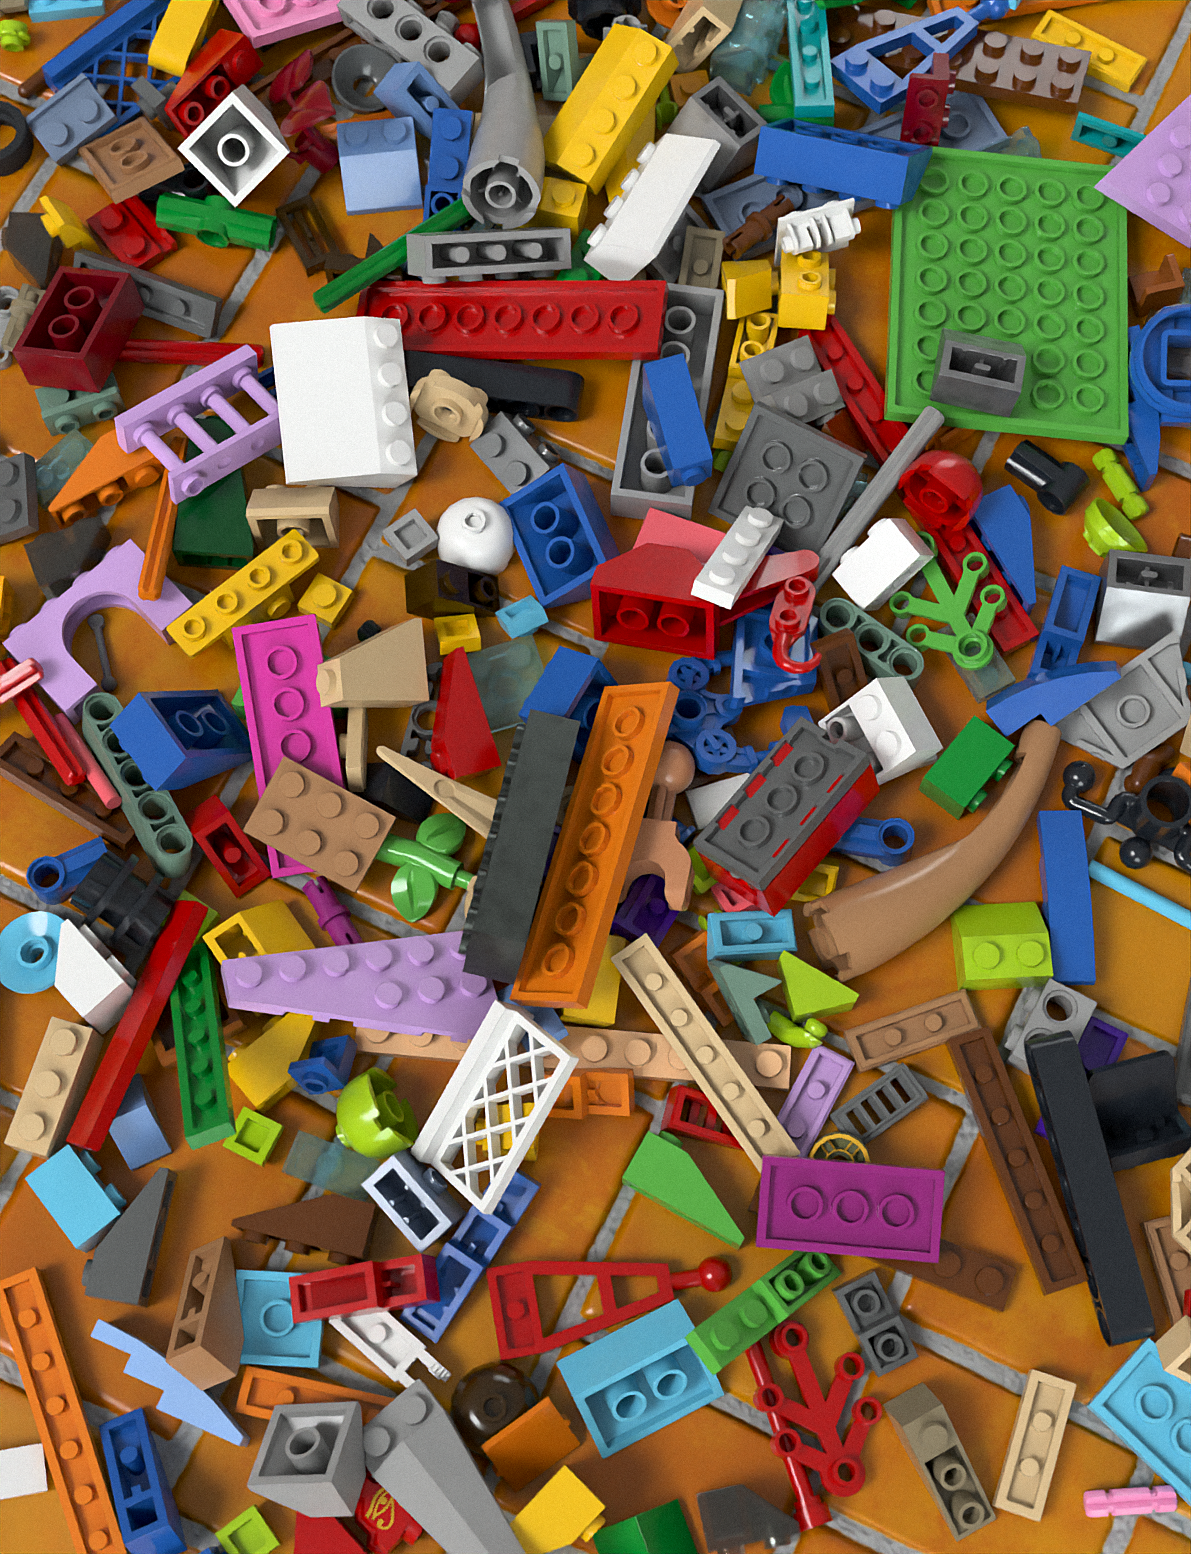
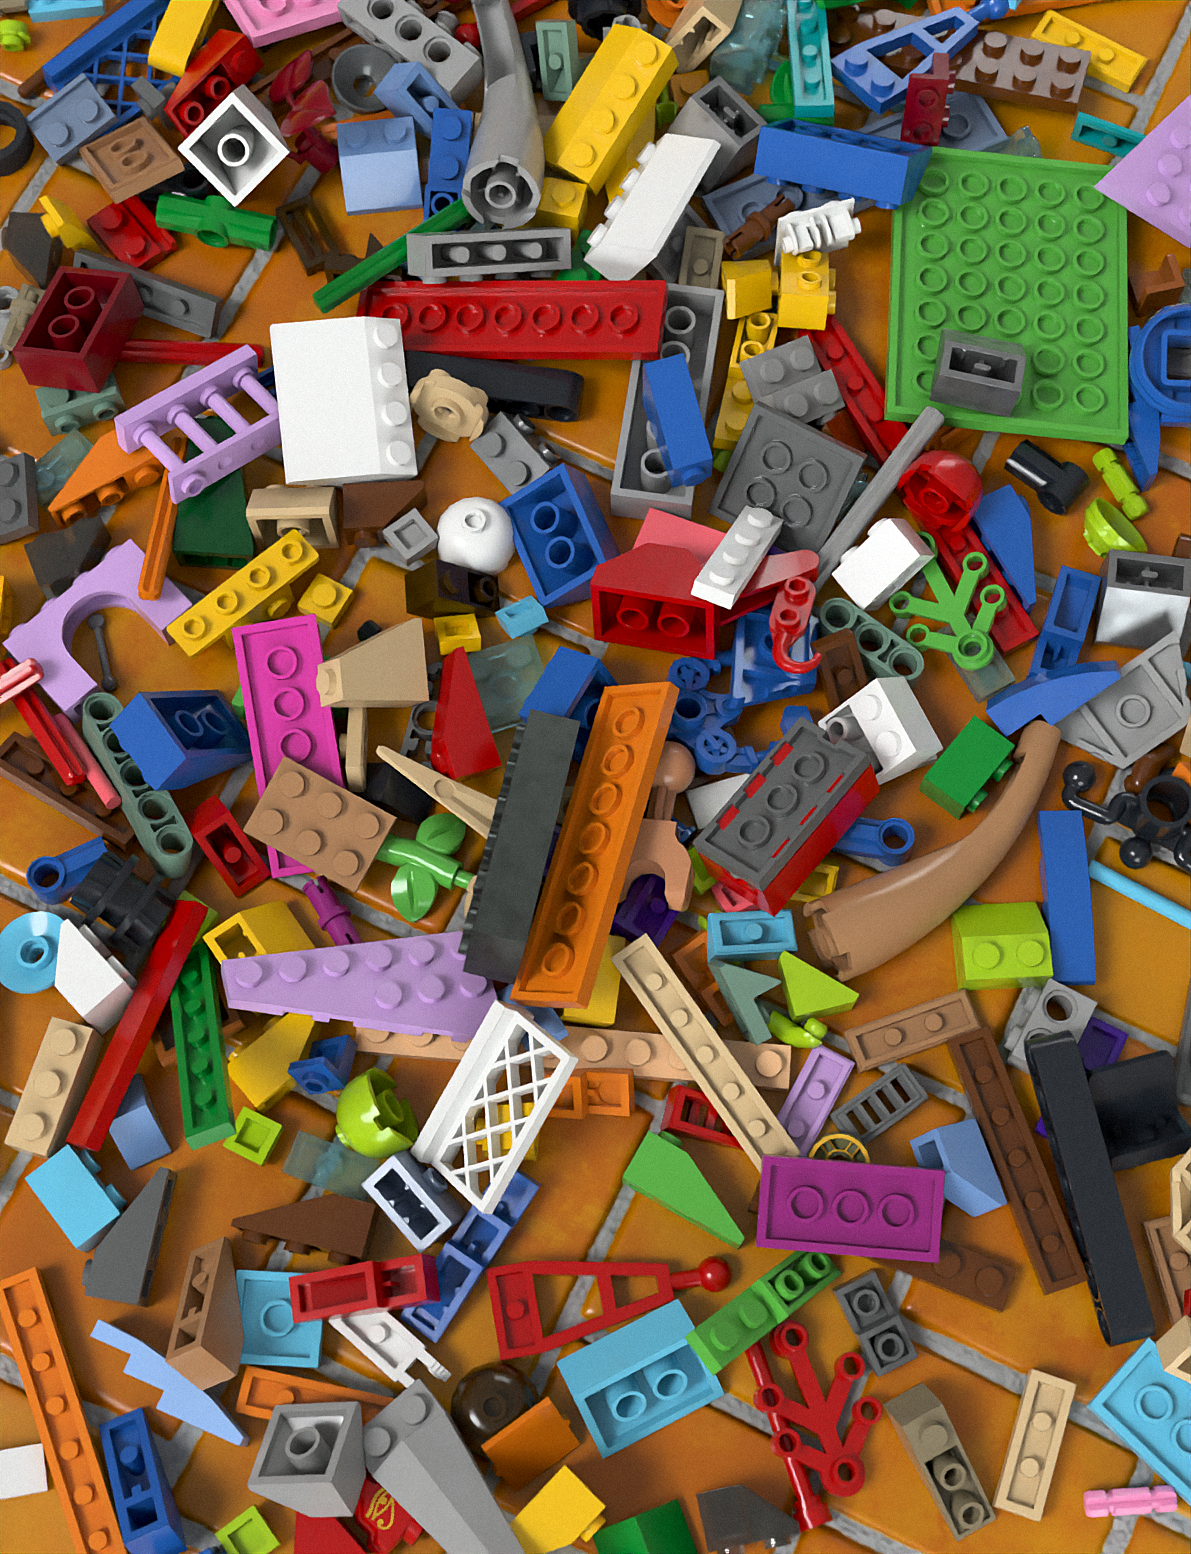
(375, 506): none -> reddish brown slope
(968, 1168): none -> medium blue slope

